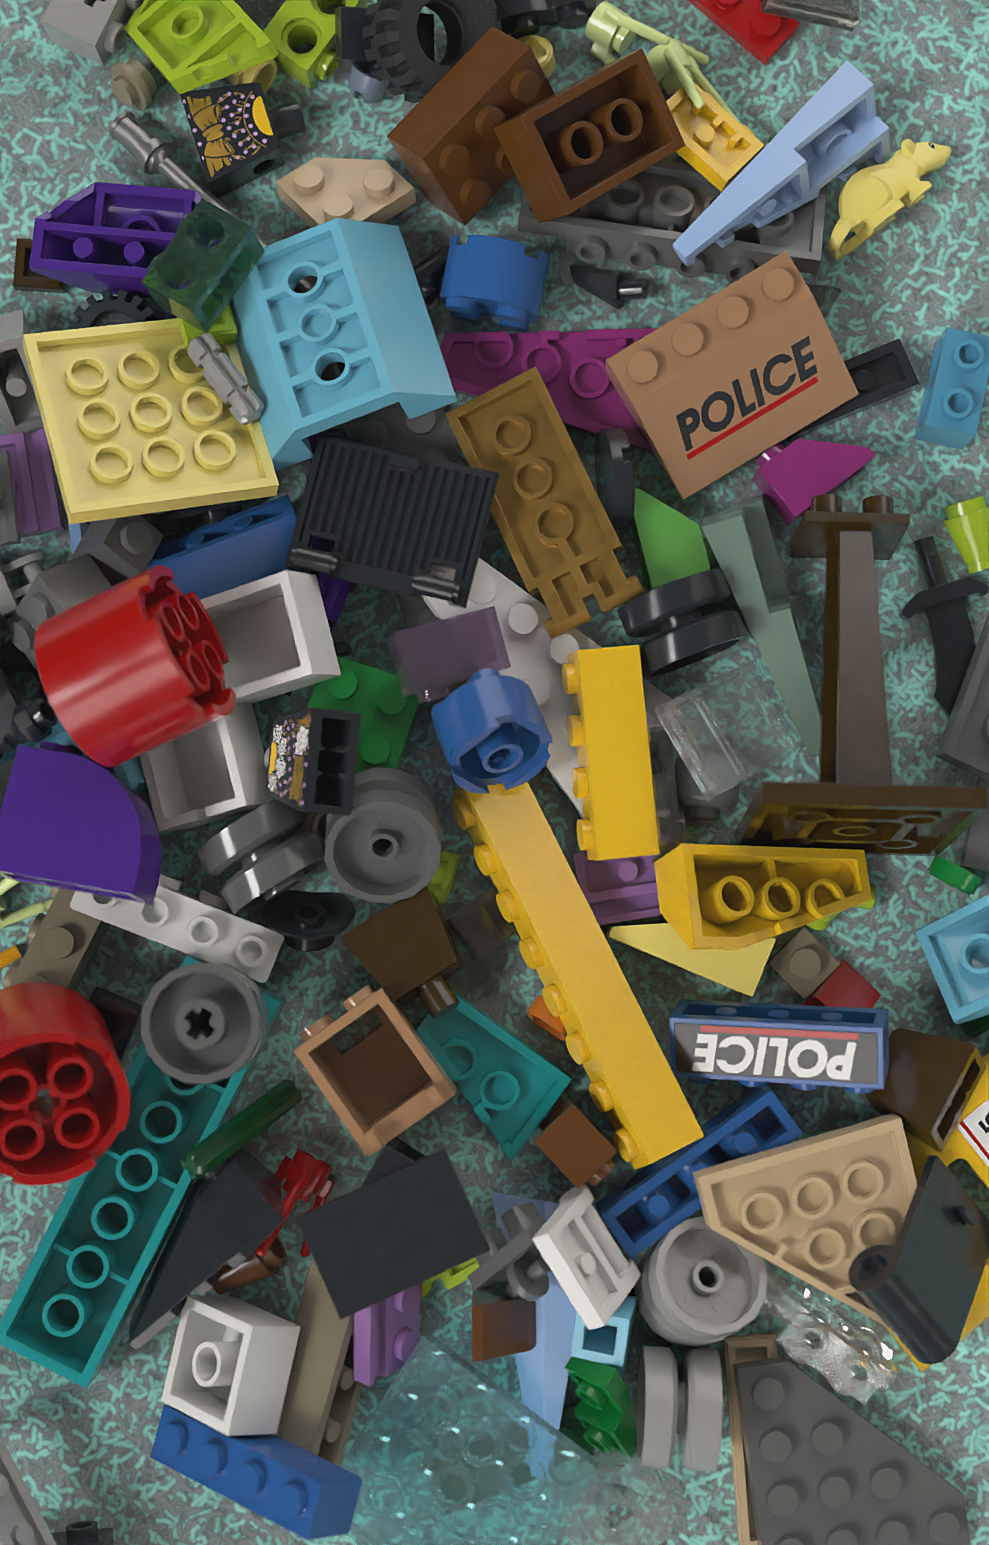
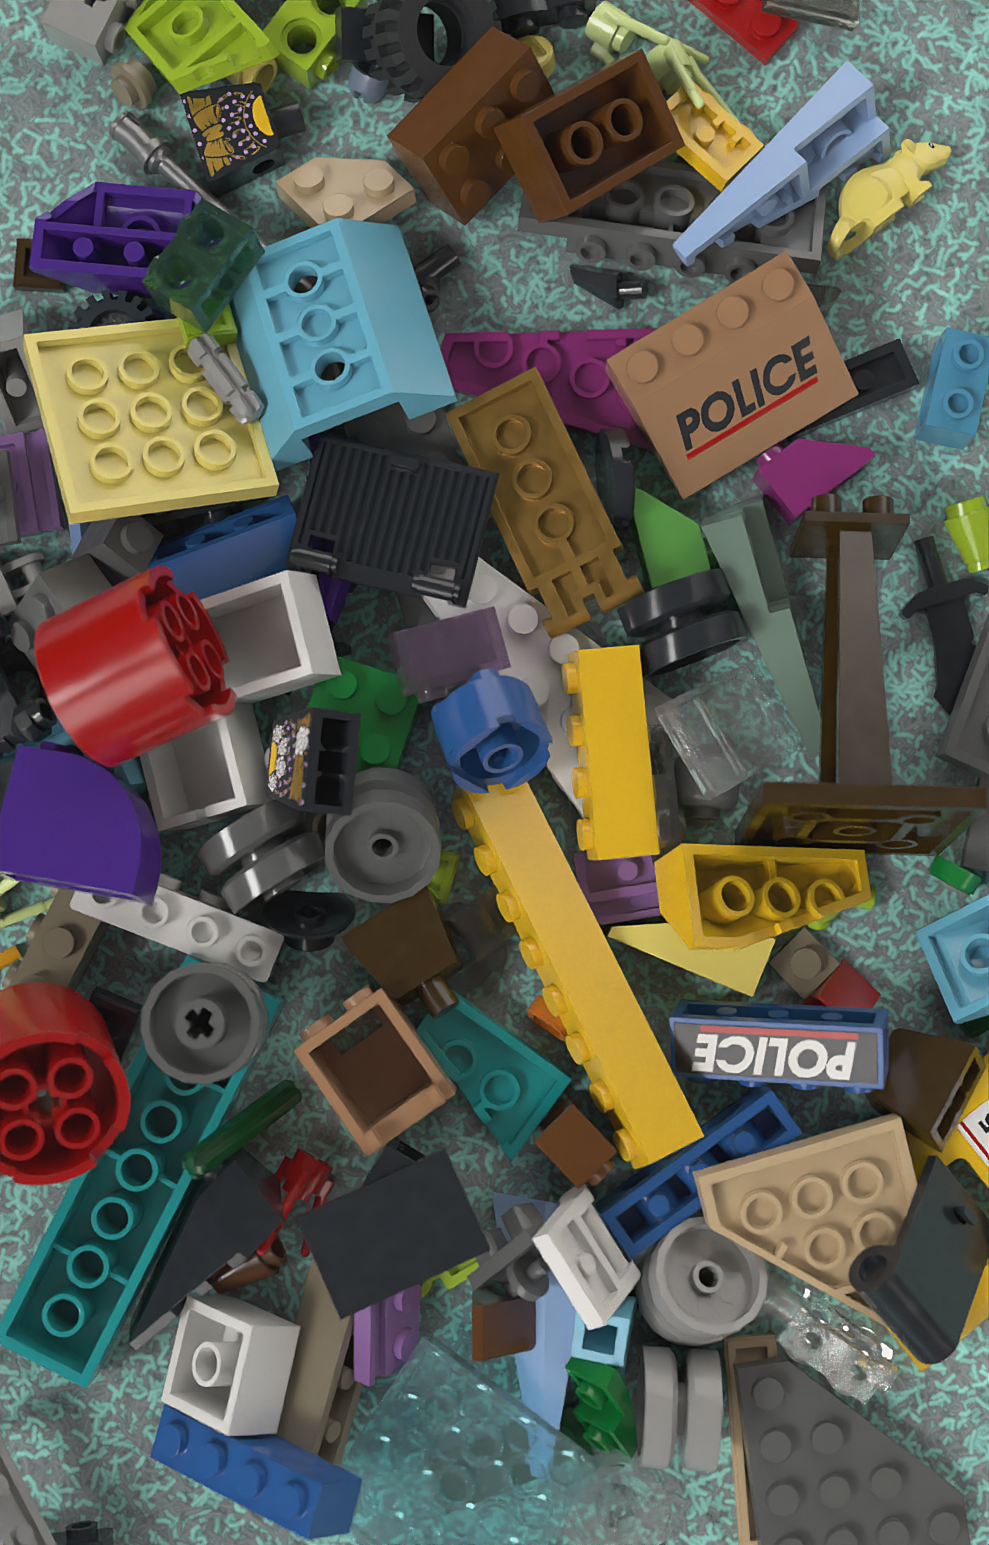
(493, 280): blue brick -> none

